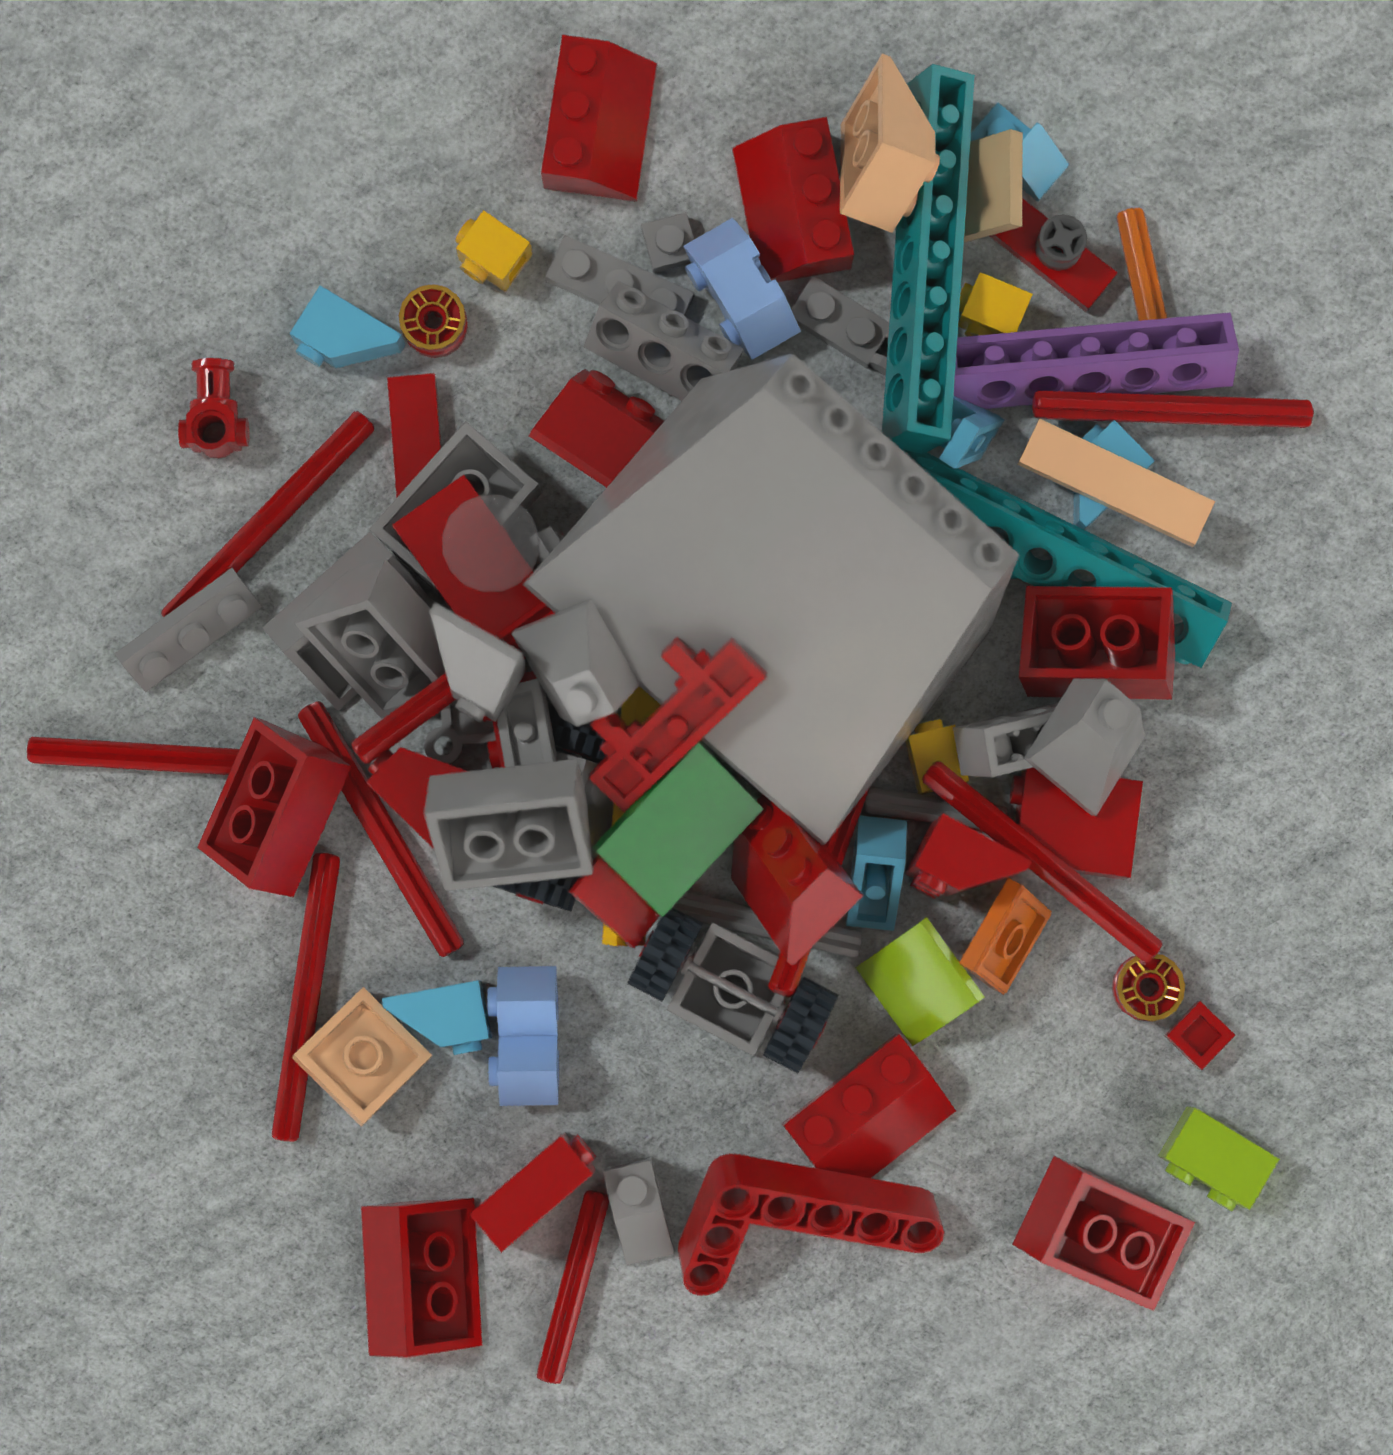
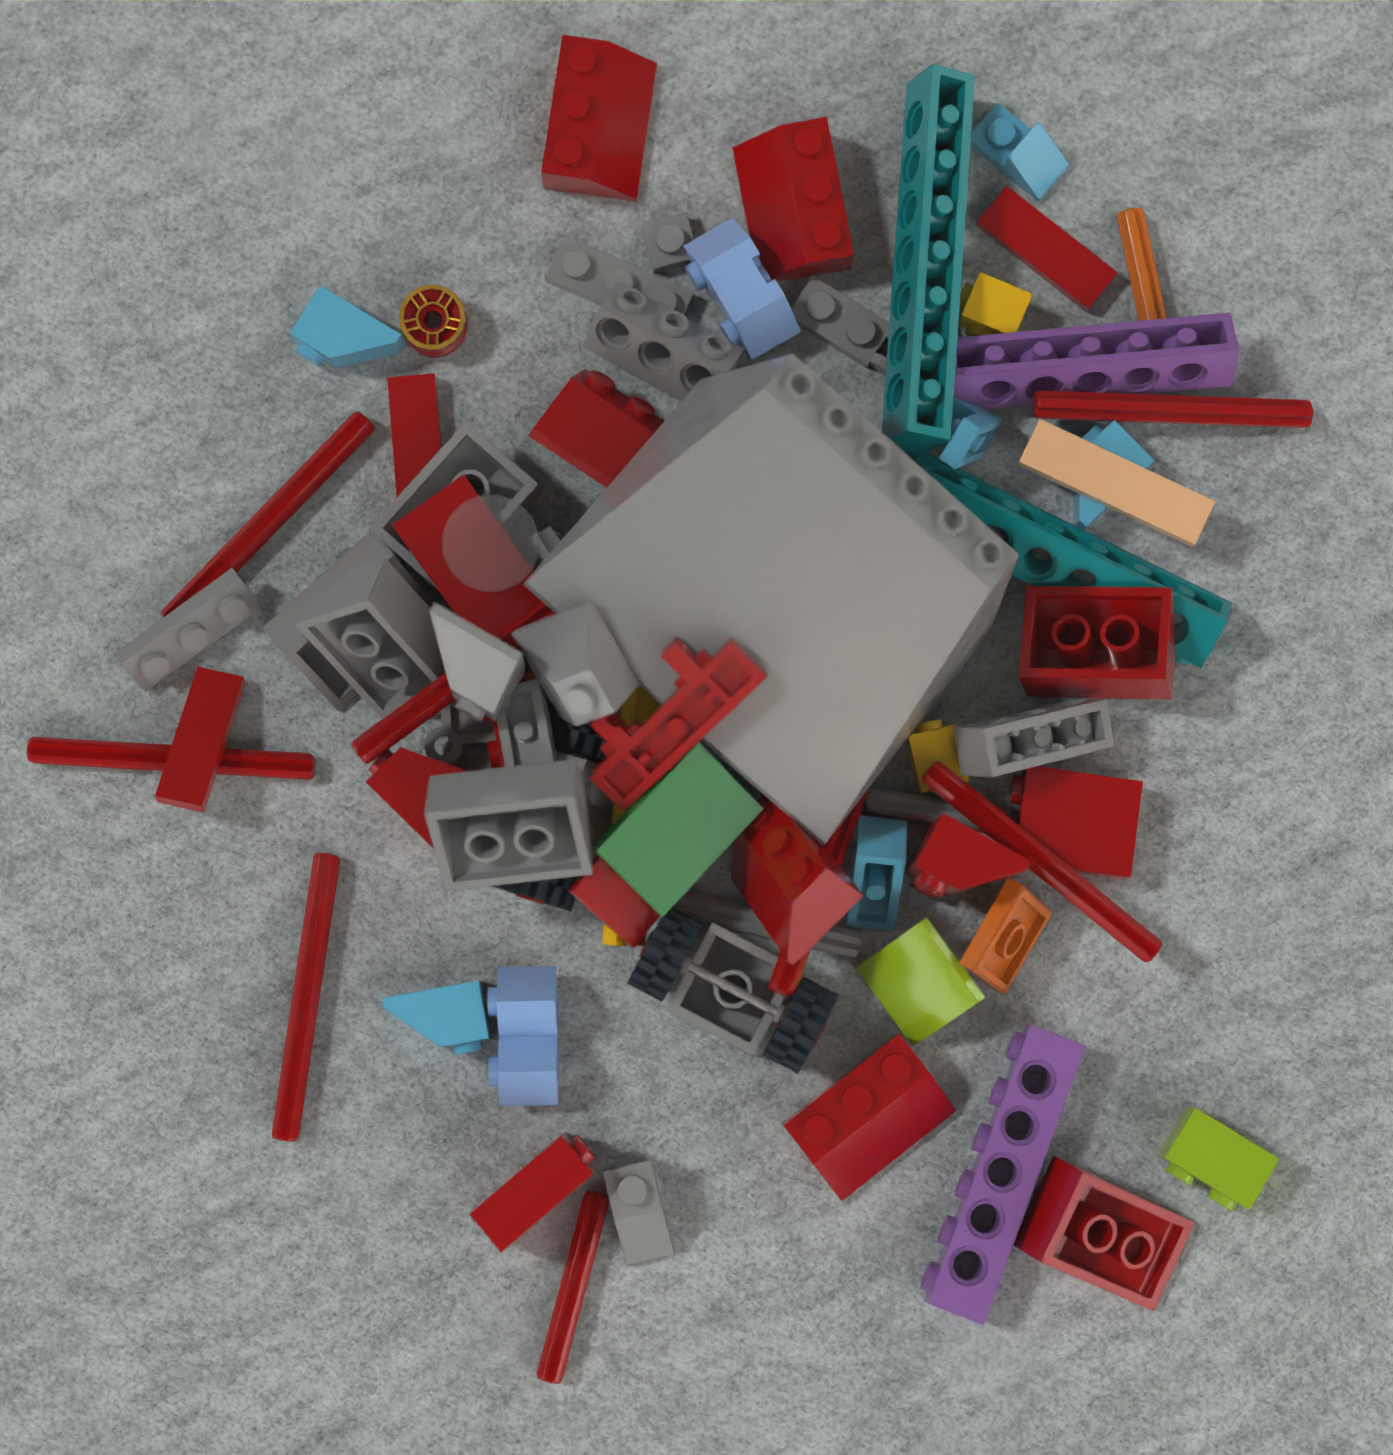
(200, 739): none -> red tile
(211, 407): red connector -> none
(273, 808): red slope -> none
(362, 1056): light nougat plate -> none
(385, 834): red axle -> none
(421, 1277): red slope -> none
(491, 251): yellow brick -> none
(797, 1199): red beam -> none
(885, 150): light nougat slope -> none
(974, 1294): none -> medium lavender brick
(994, 185): tan tile -> none
(1065, 233): dark grey wheel -> none
(1088, 741): light grey slope -> none
(1159, 1004): red wheel -> none
(1199, 1035): red plate -> none

